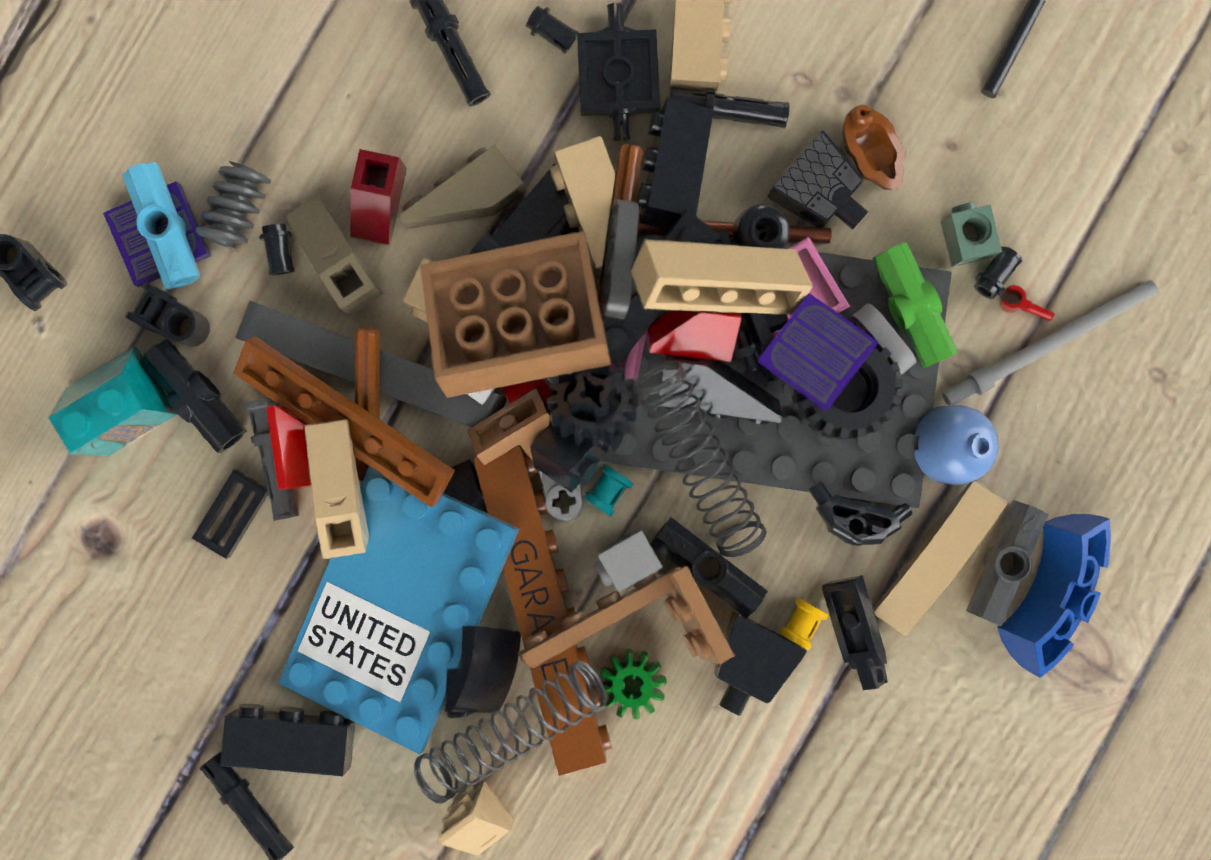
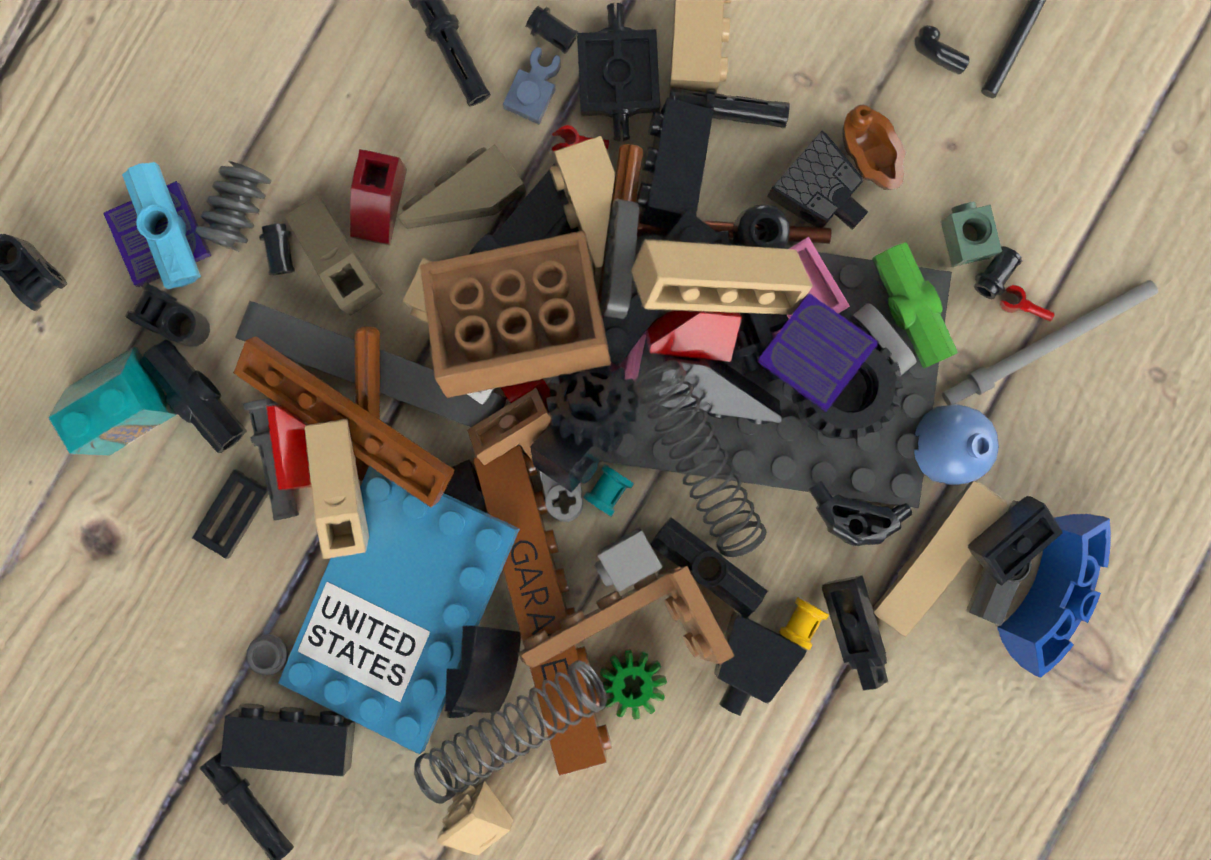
(267, 654): none -> flat silver plate
(531, 91): none -> sand blue plate
(571, 138): none -> red hand
(938, 52): none -> black arm
(1015, 539): none -> black slope

